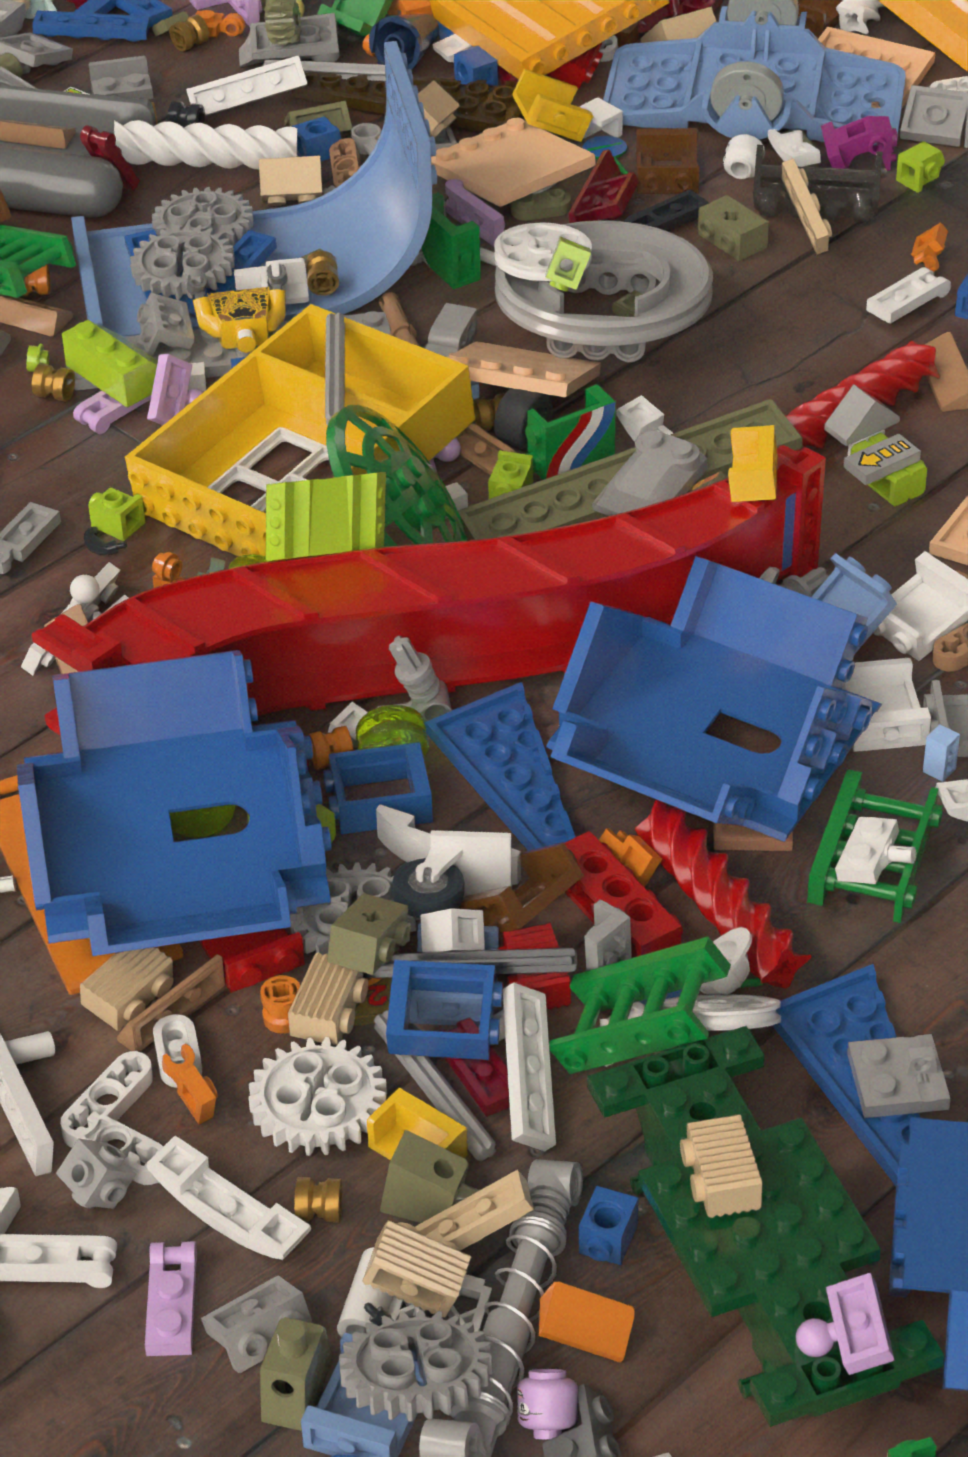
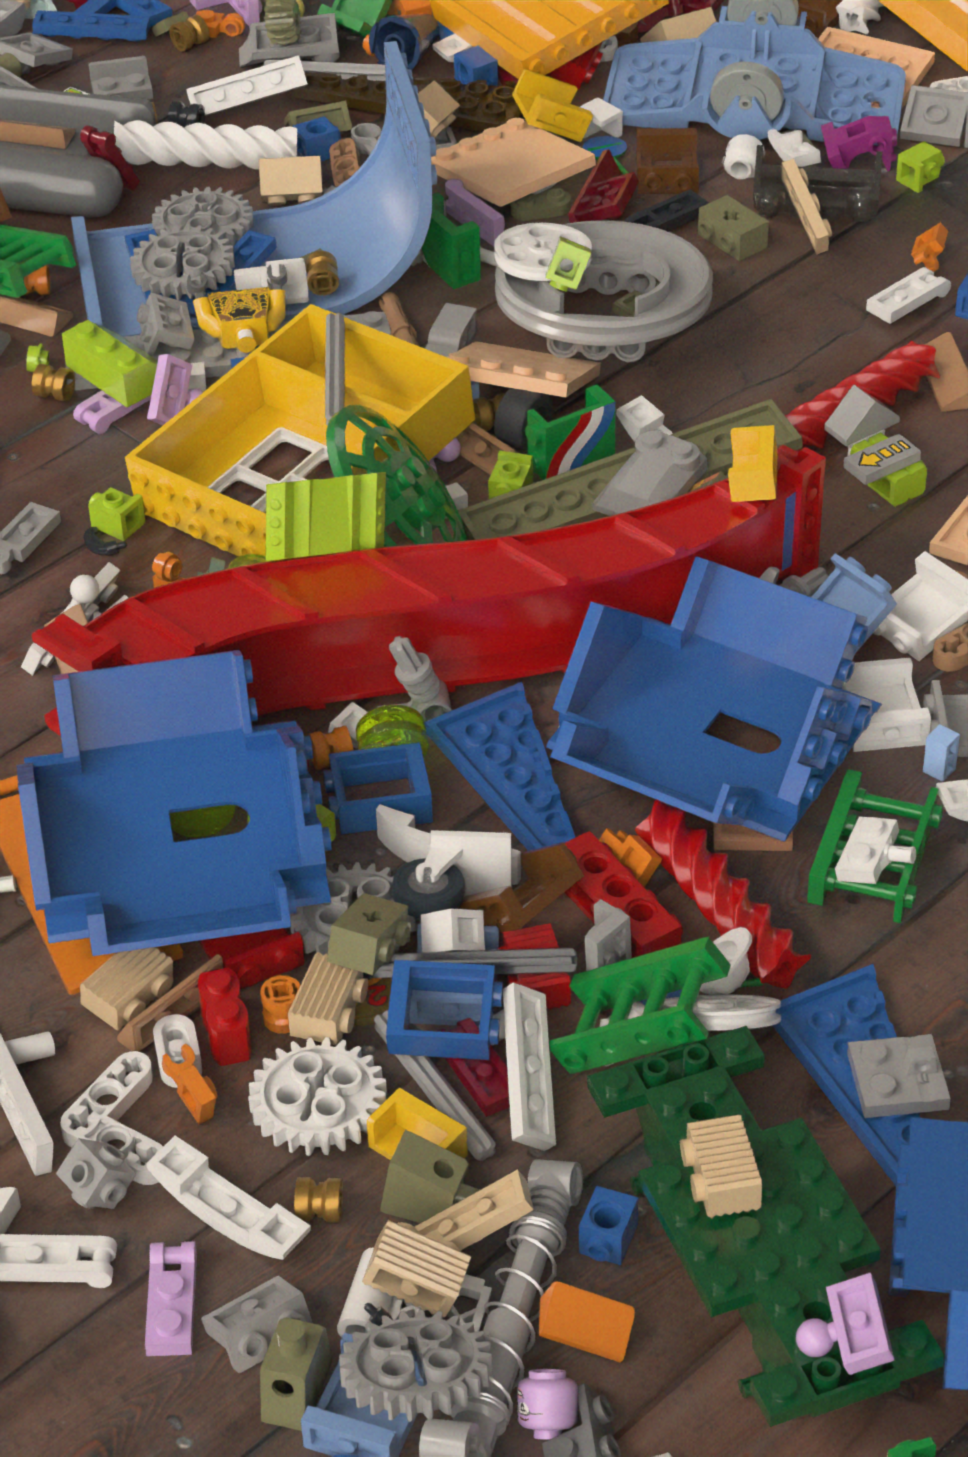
(224, 1016): none -> red brick

